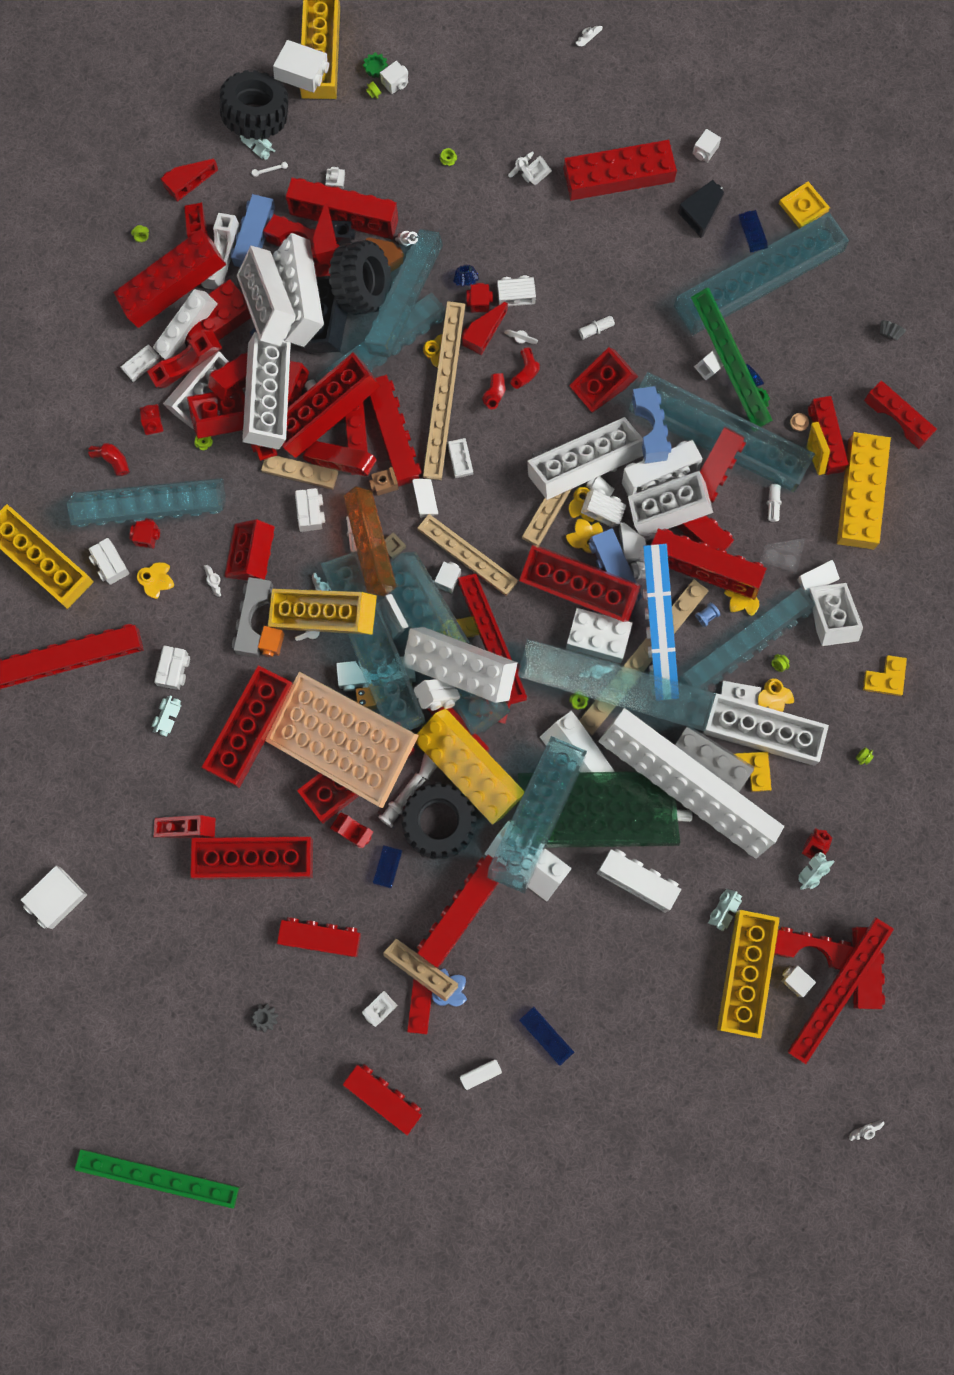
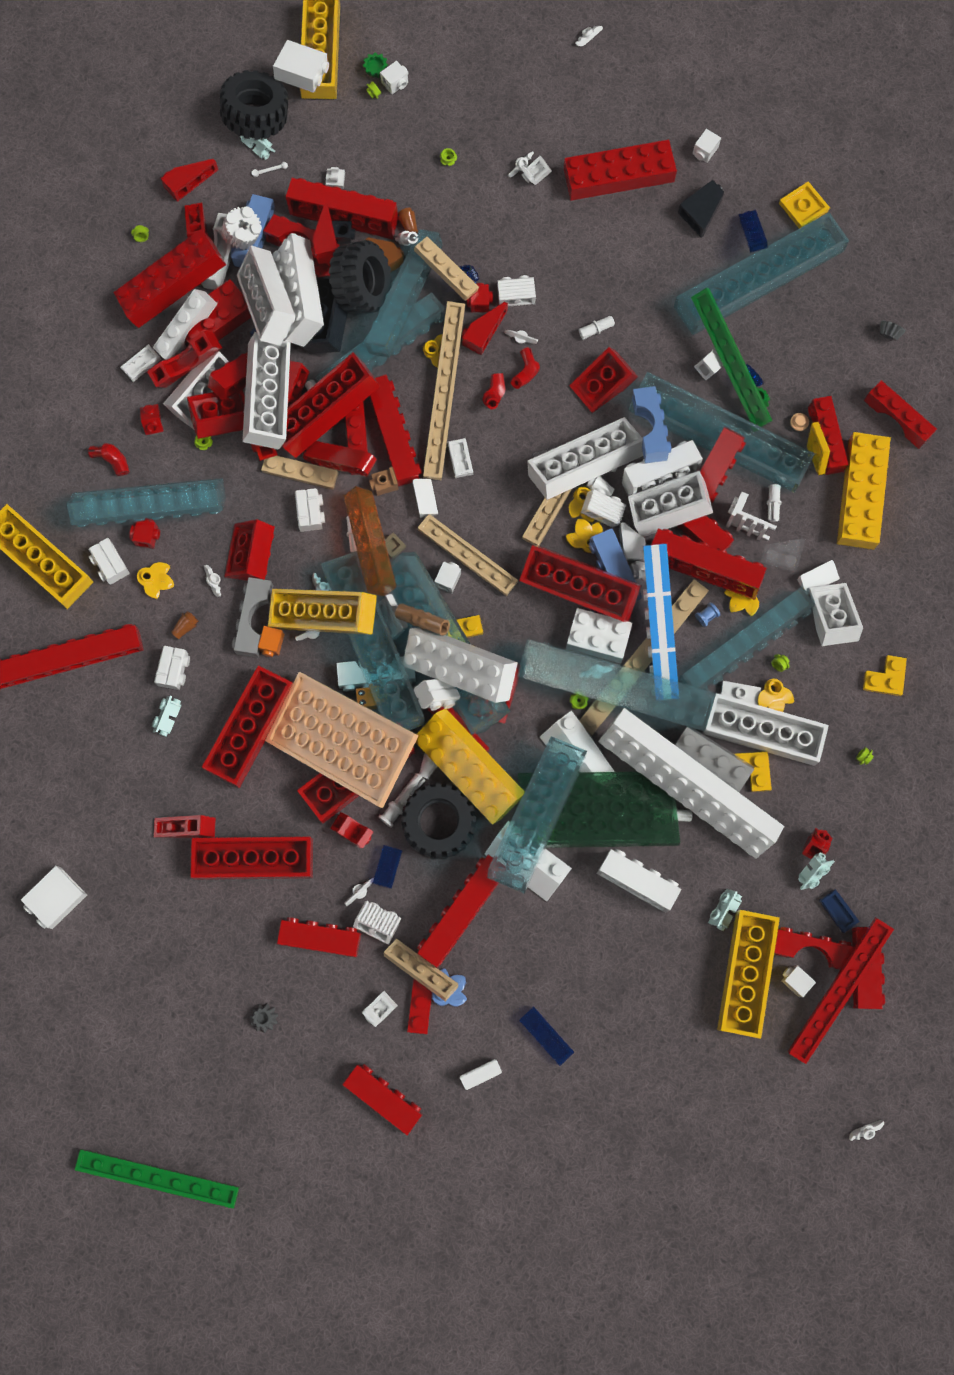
(184, 625): none -> dark orange cone
(241, 228): none -> white brick
(359, 891): none -> white piece
(377, 922): none -> white brick
(408, 220): none -> dark orange cone
(422, 619): none -> medium nougat axle
(446, 268): none -> tan plate
(488, 628): red plate -> none
(739, 517): none -> white plate
(839, 911): none -> dark blue tile

